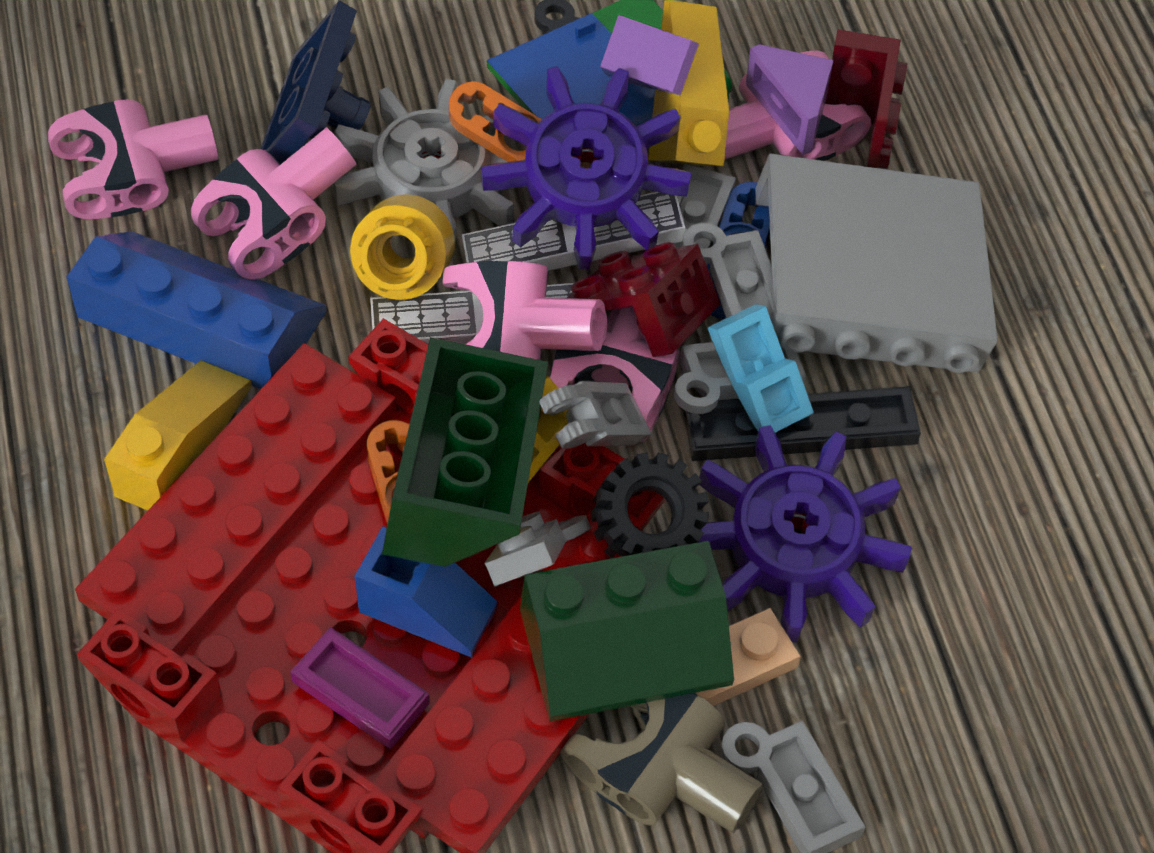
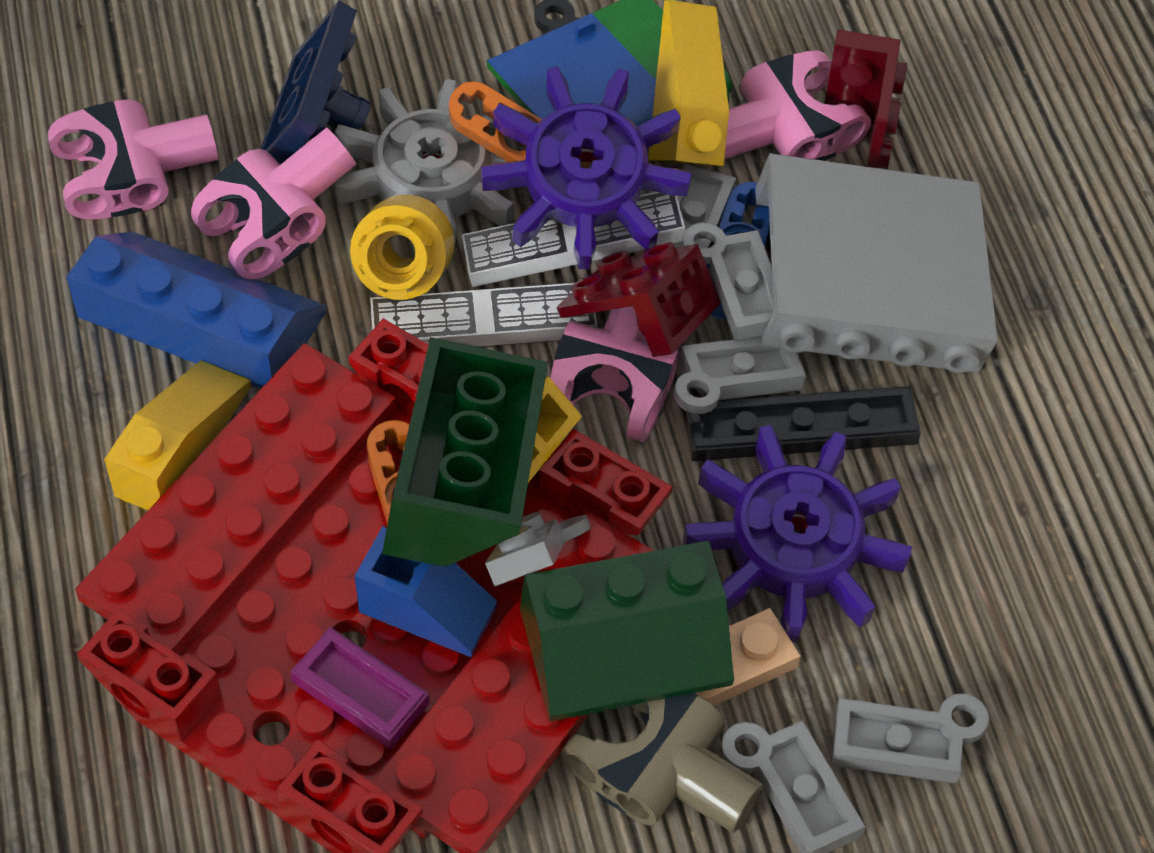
(520, 316): bright pink connector -> none
(597, 414): light grey hinge -> none
(650, 55): medium lavender slope -> none
(654, 476): black tyre -> none
(758, 371): medium azure slope -> none
(791, 90): medium lavender slope -> none
(905, 738): none -> light grey hinge

